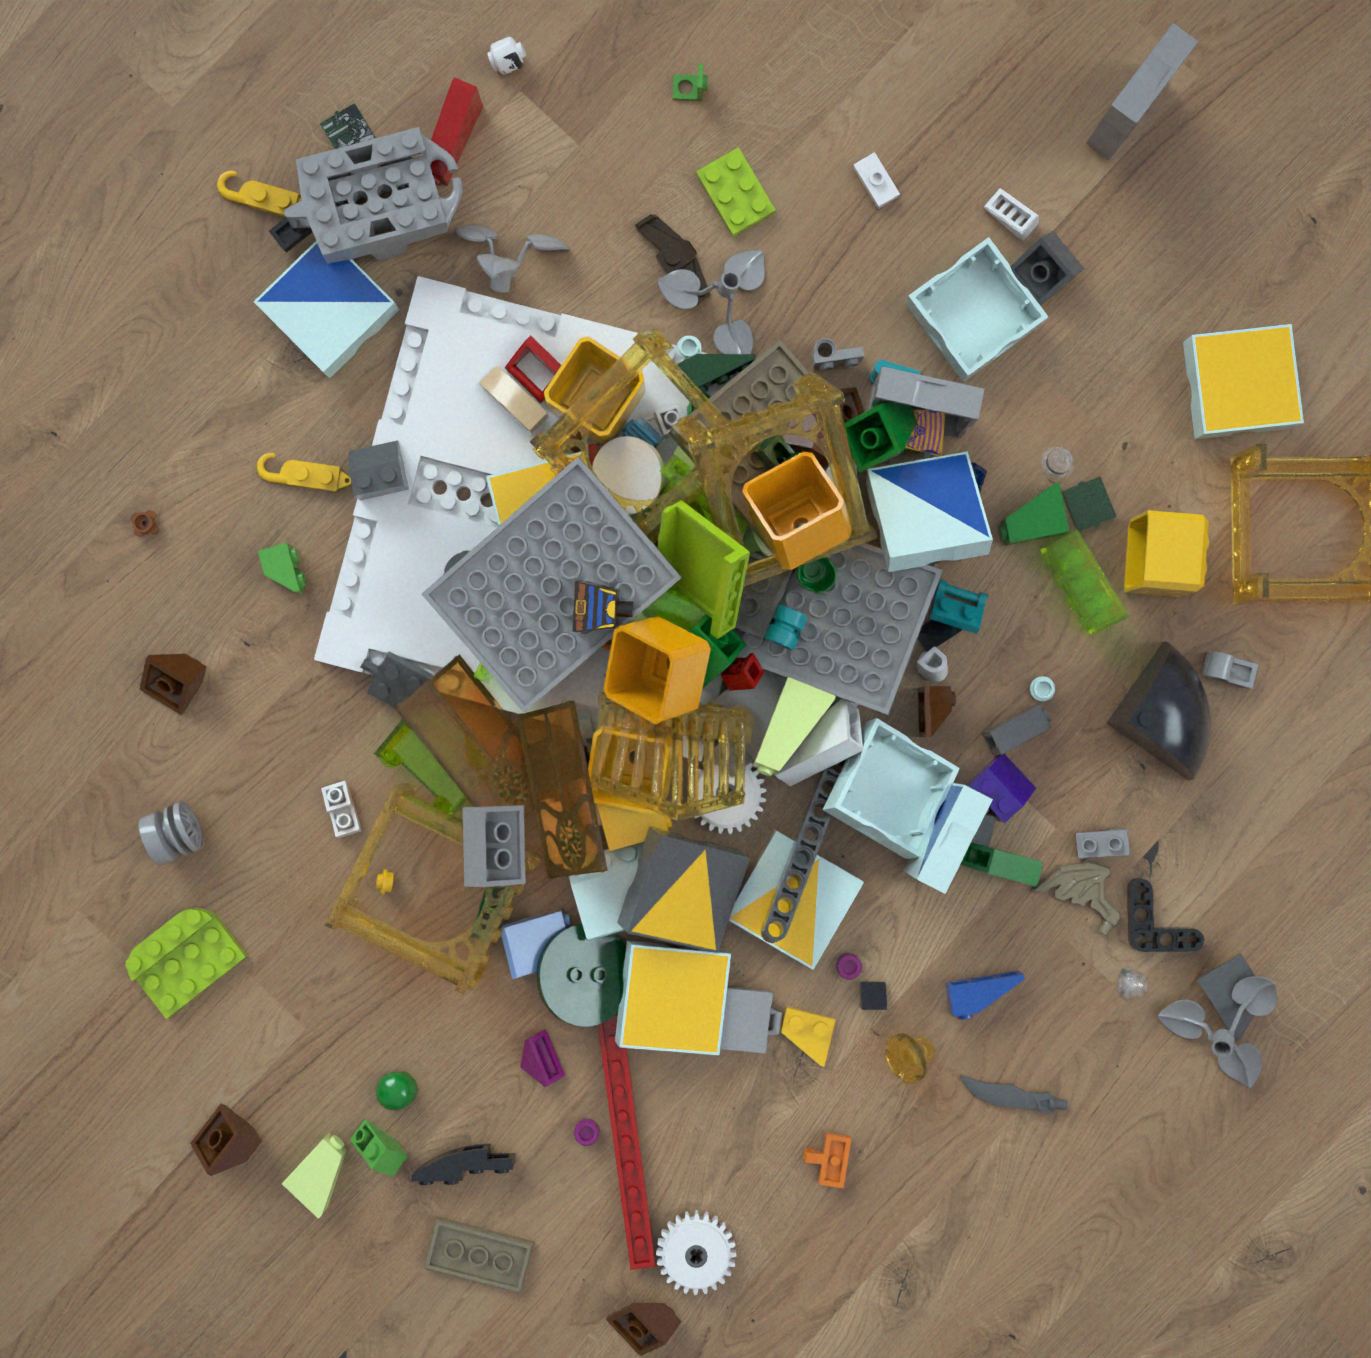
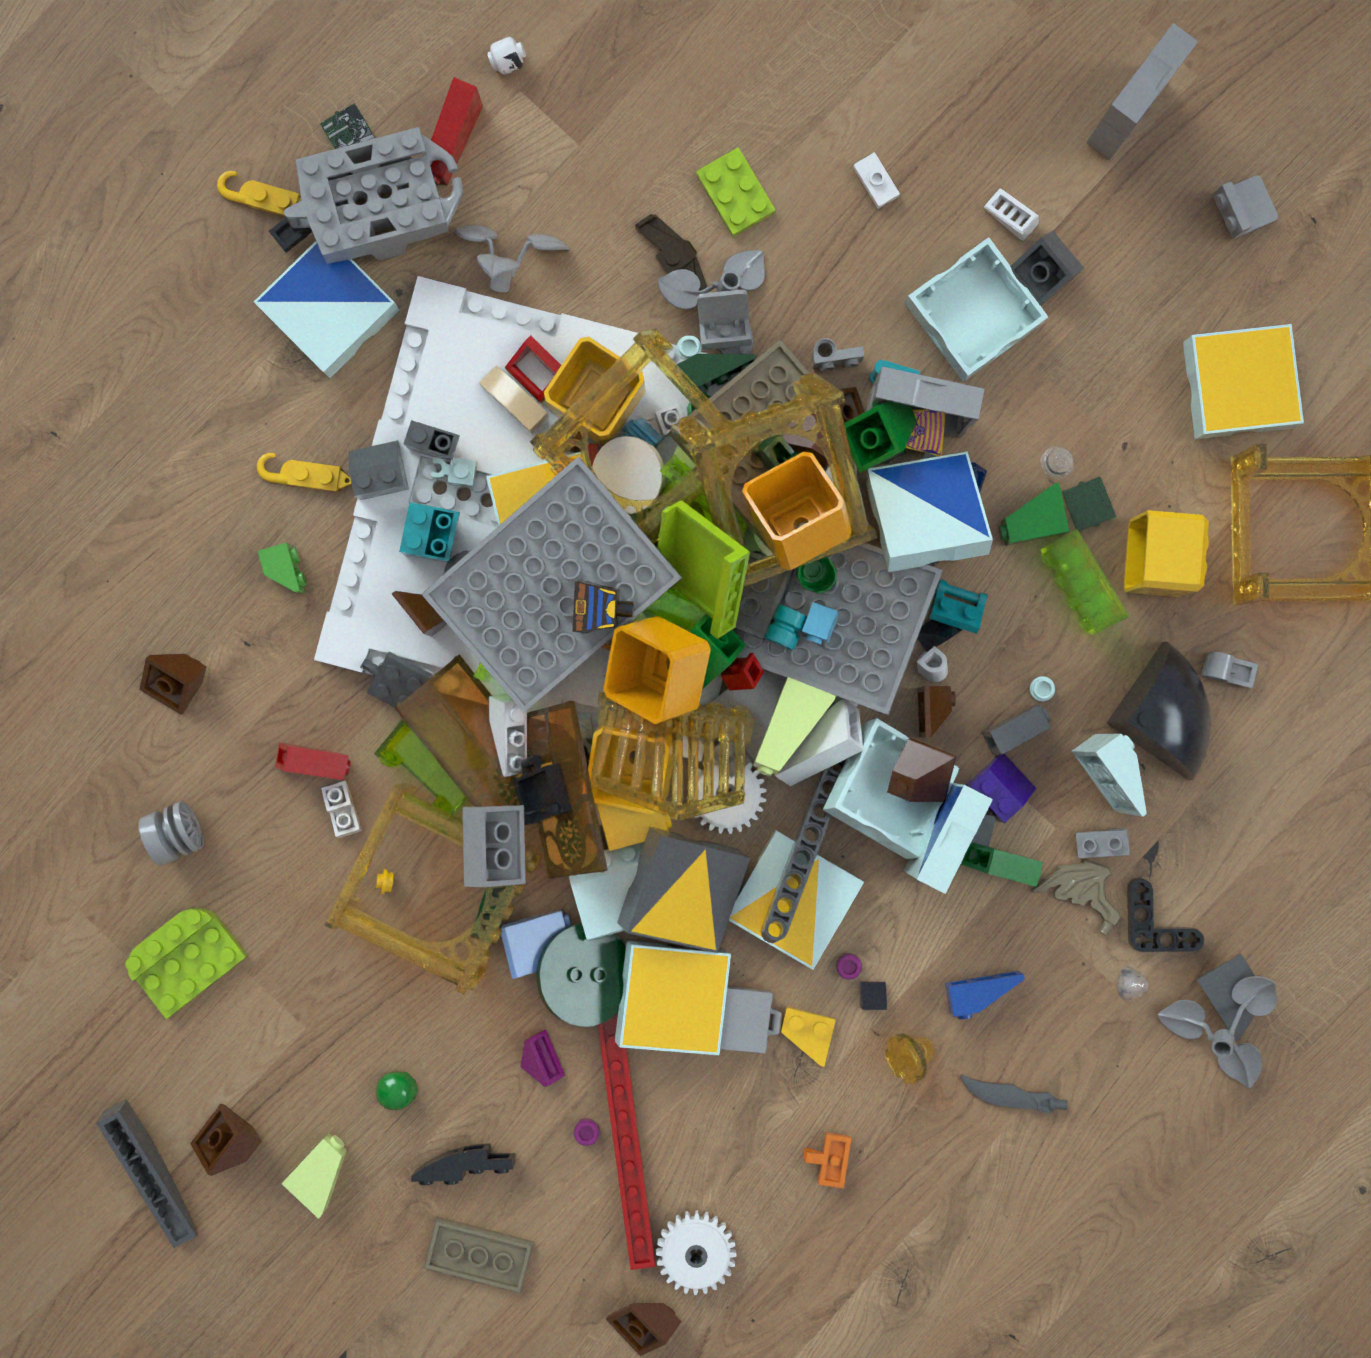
(139, 518): dark orange plate -> none
(147, 1171): none -> dark grey slope
(312, 761): none -> red slope
(378, 1148): bright green slope -> none
(420, 612): none -> reddish brown slope
(429, 532): none -> teal slope
(431, 440): none -> dark grey slope
(458, 471): none -> light aqua plate
(509, 733): none -> white slope
(541, 790): none -> black piece
(698, 82): bright green bracket -> none
(724, 319): none -> light grey bracket
(820, 623): none -> medium azure brick
(921, 773): none -> reddish brown slope
(1114, 770): none -> light aqua slope
(1245, 206): none -> light grey bracket

